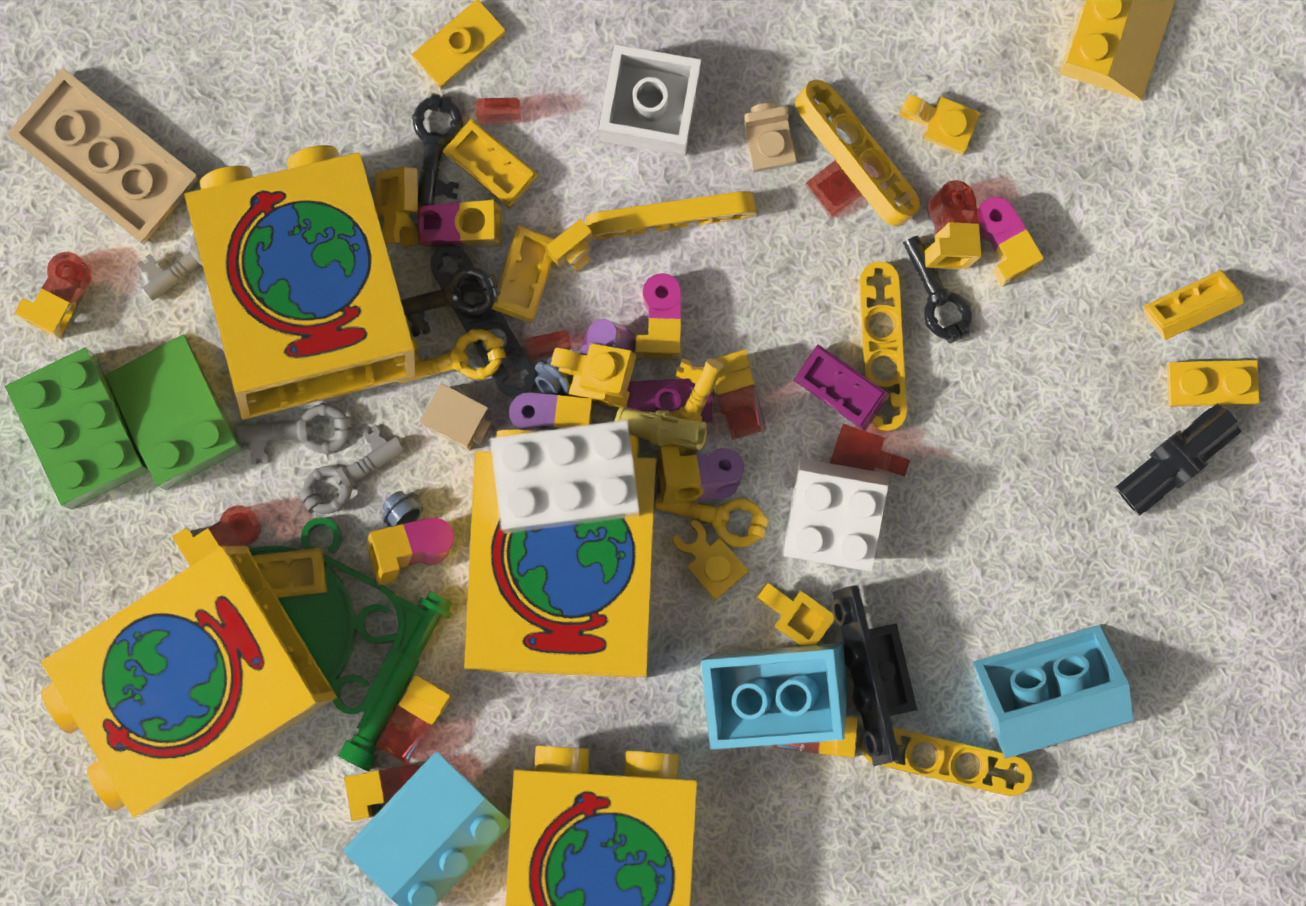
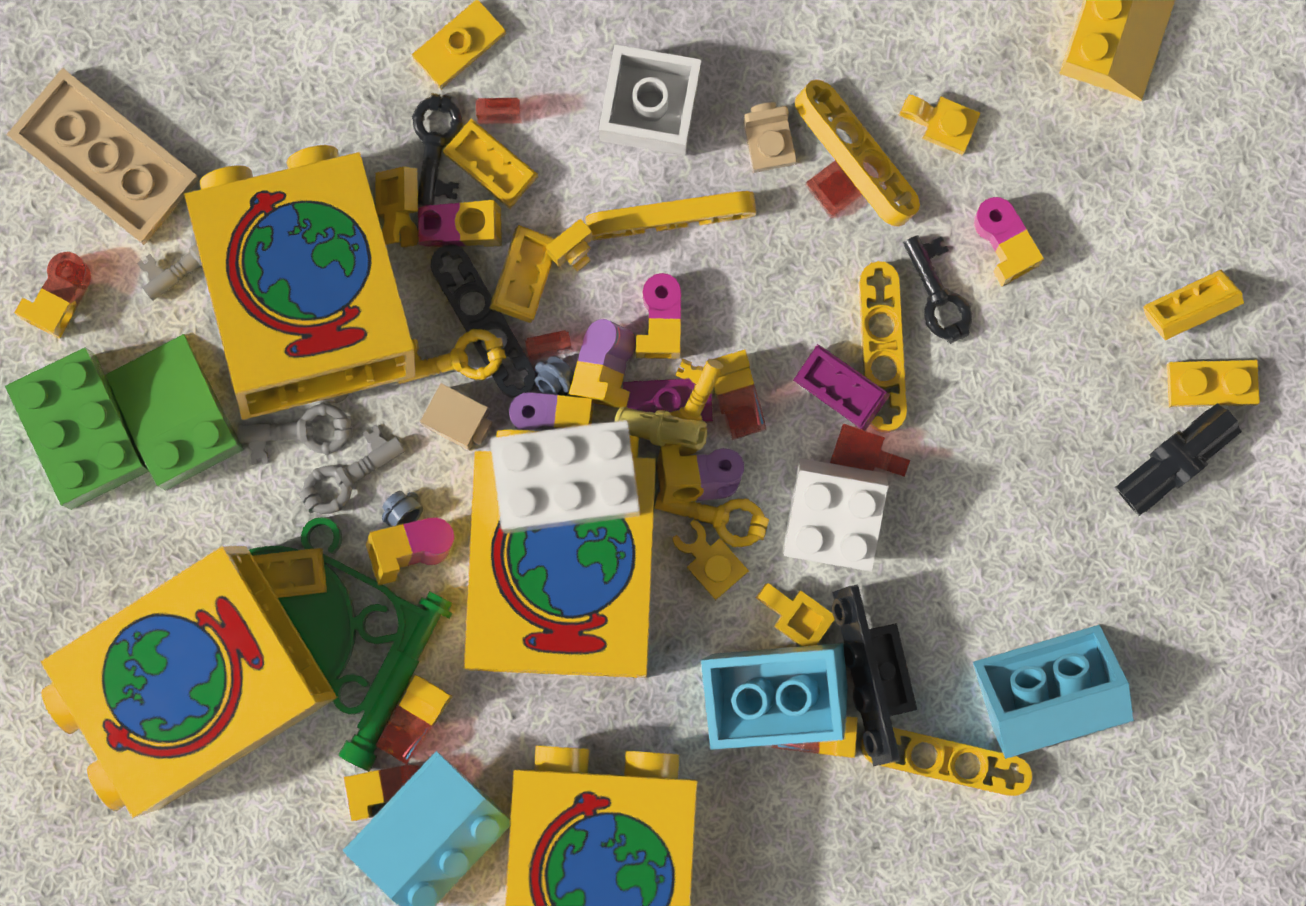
(235, 528): clear red leg -> none
(451, 296): black piece -> none
(601, 371): yellow plate -> none
(955, 227): leg -> none

